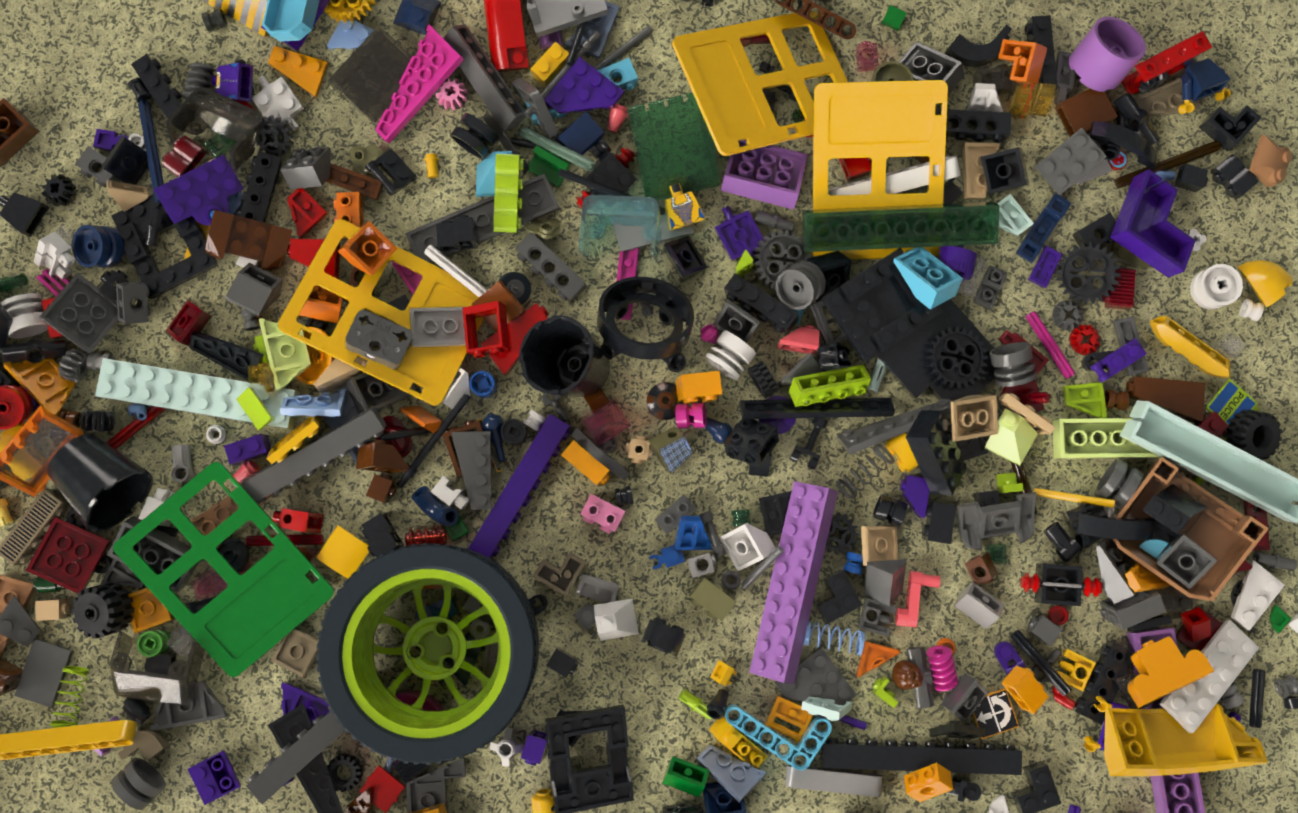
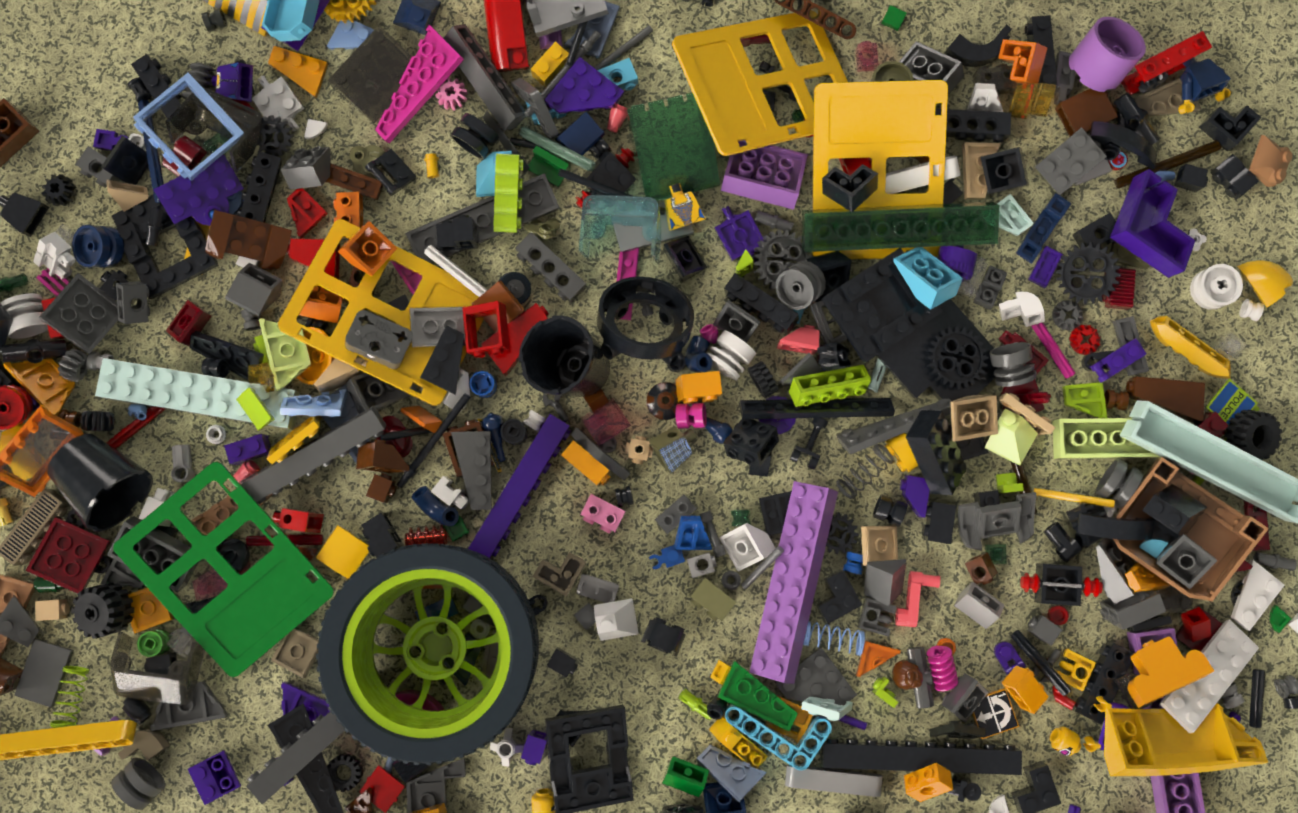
(187, 81): none -> light blue window
(214, 367): none -> black wheel
(315, 128): none -> white tile
(445, 361): none -> black wing
(696, 356): none -> dark blue cylinder
(752, 696): none -> green wing
(852, 189): none -> black brick
(1026, 305): none -> white brick
(1065, 741): none -> yellow head

